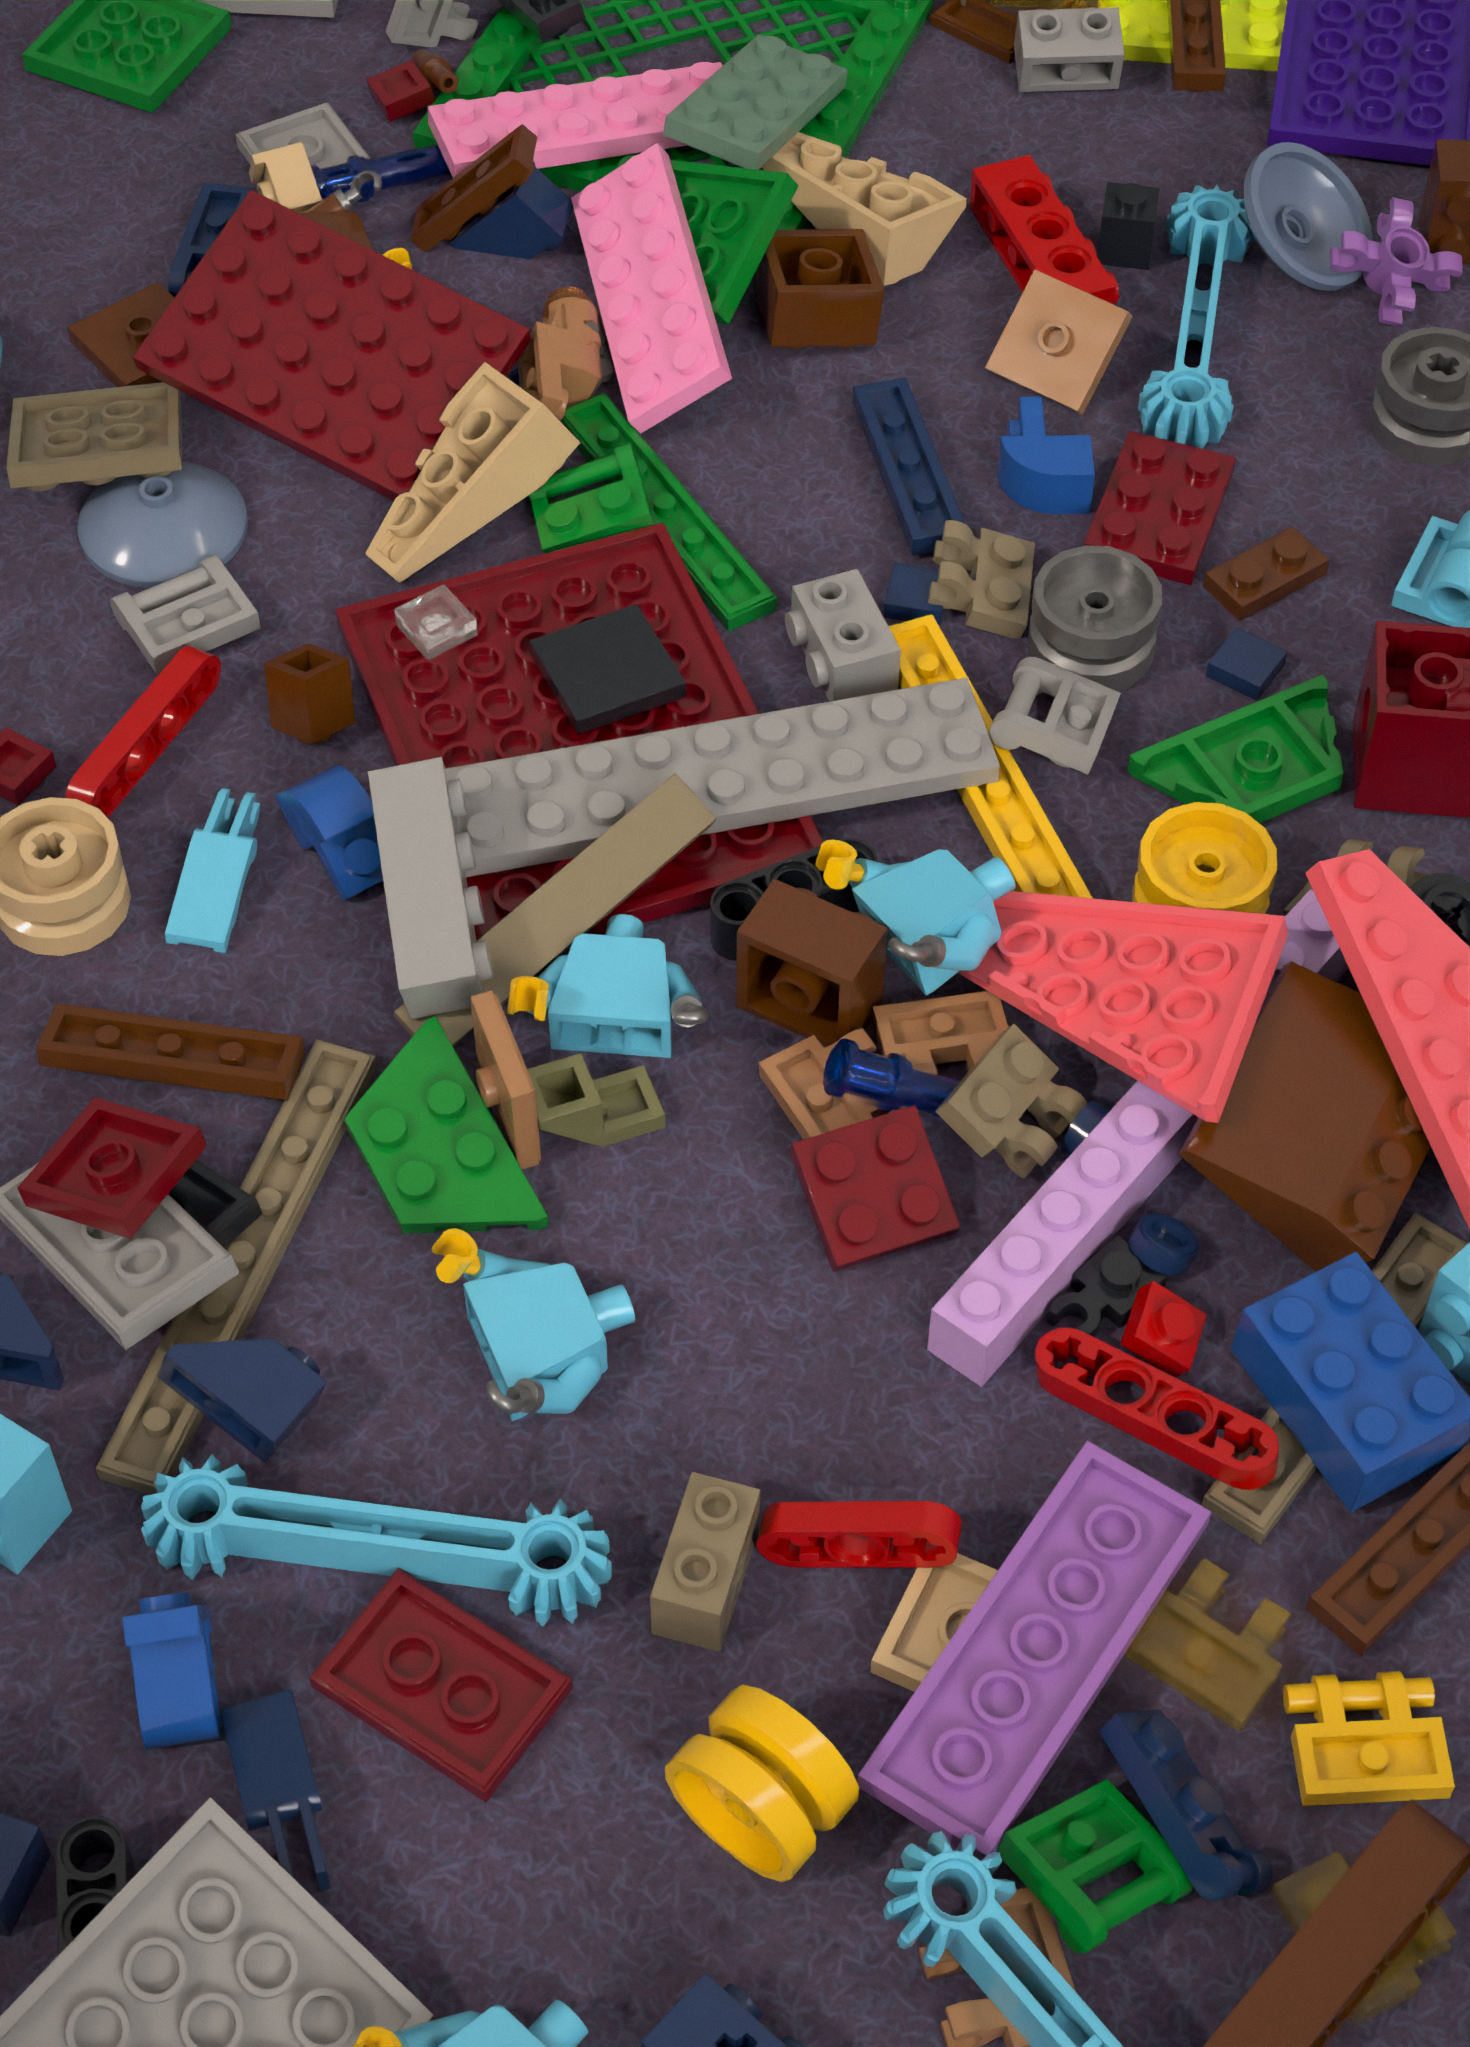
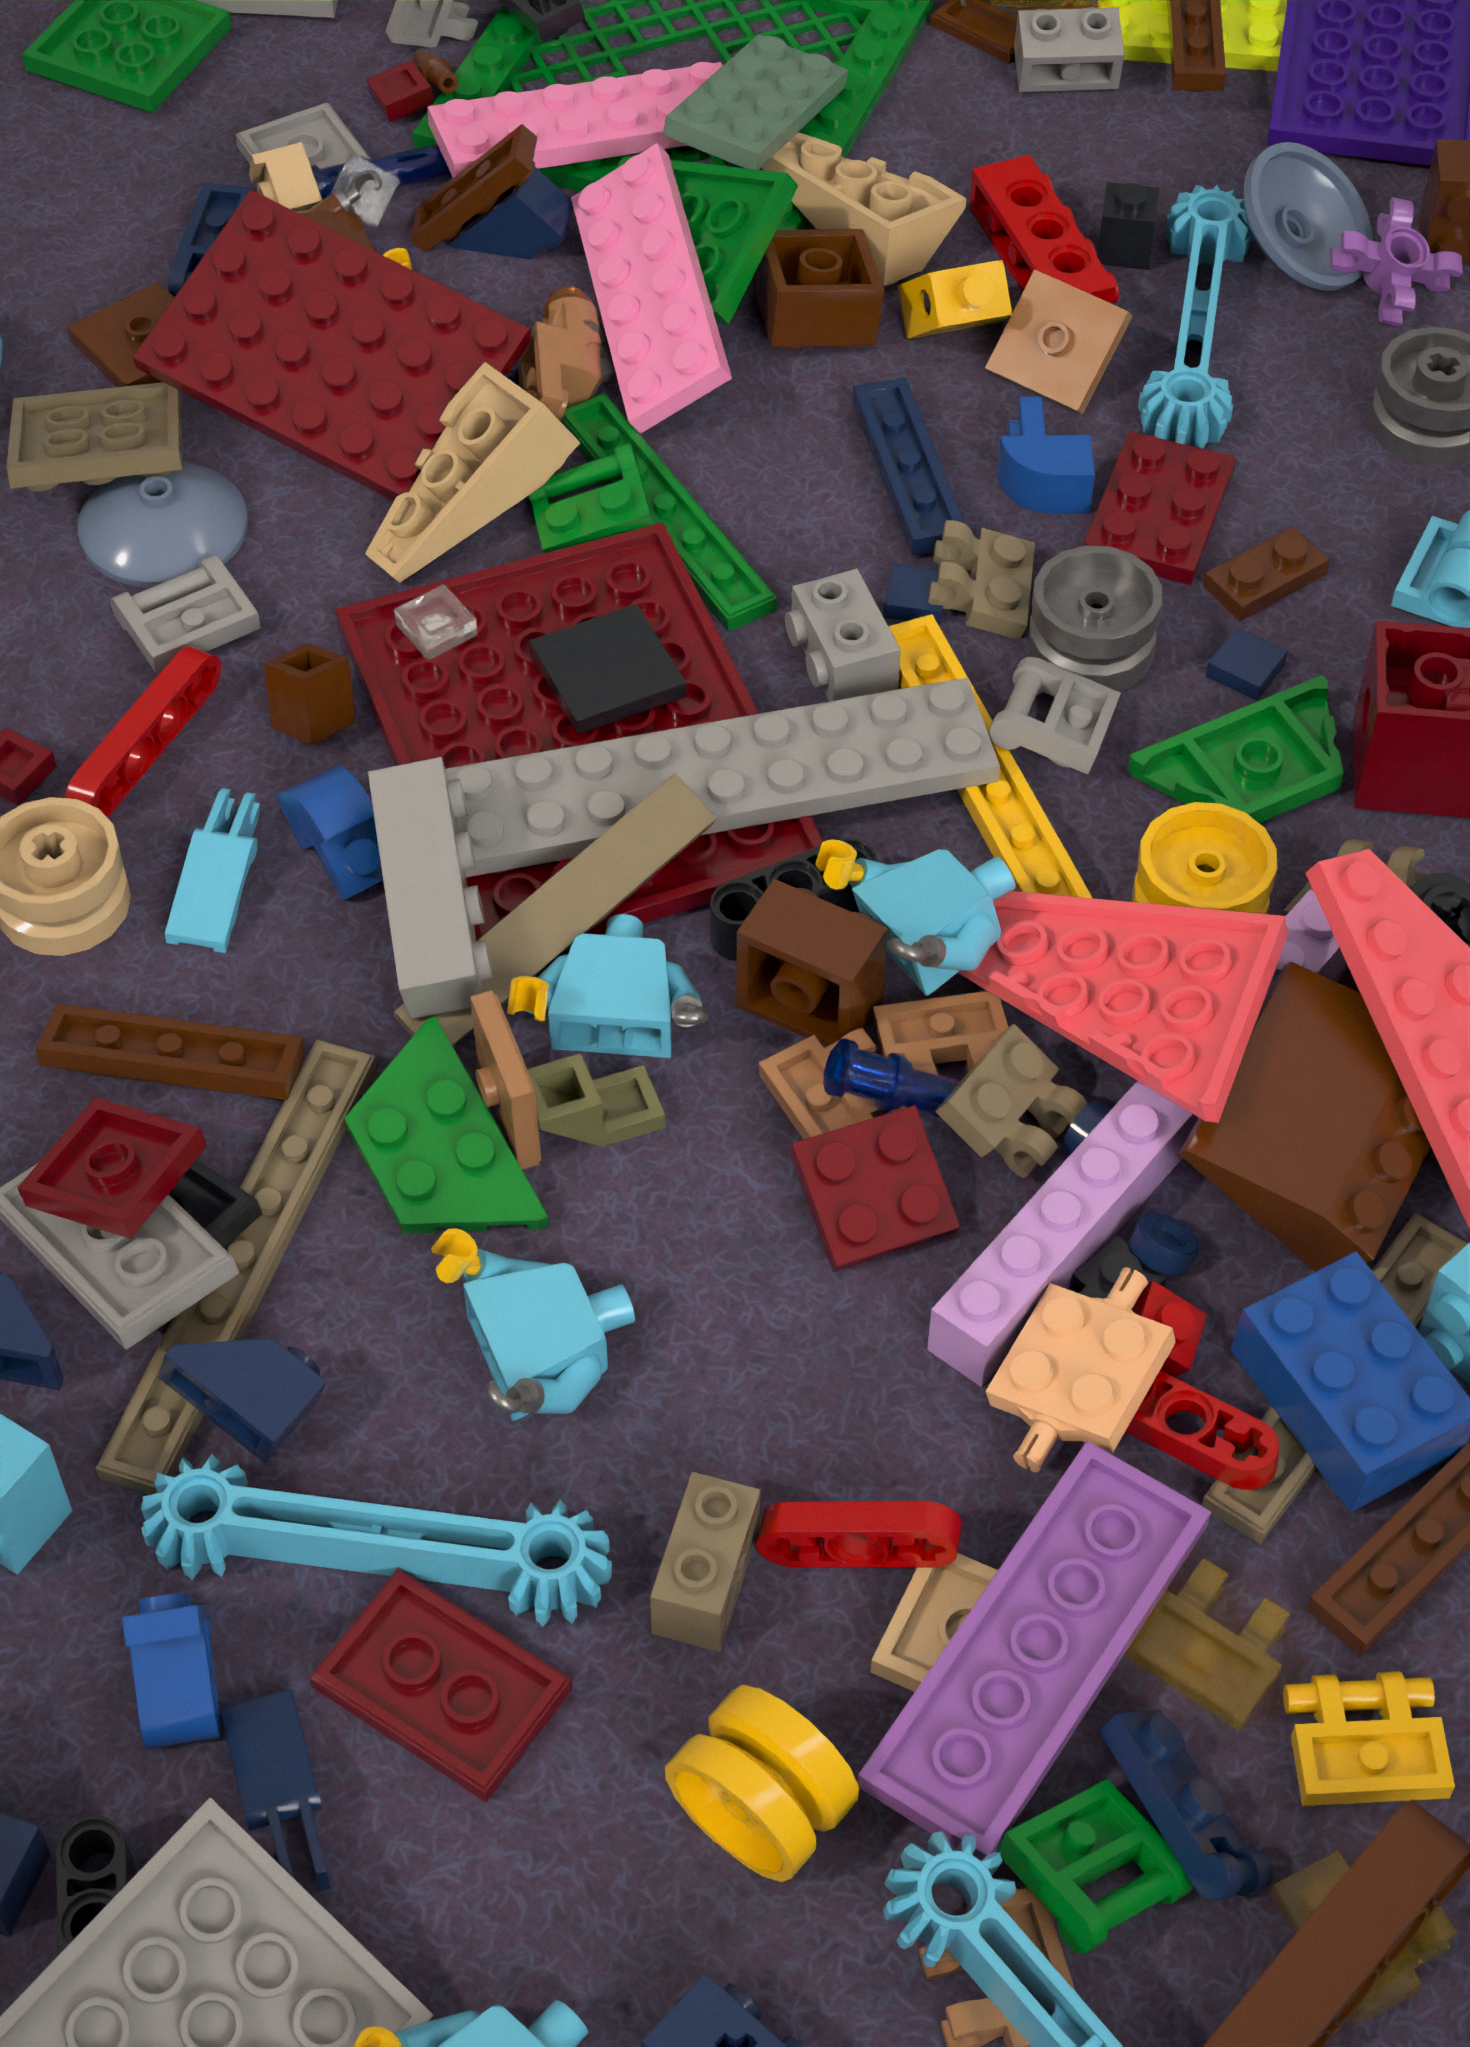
(373, 203): none -> clear plate
(958, 299): none -> yellow torso
(1080, 1368): none -> light nougat plate

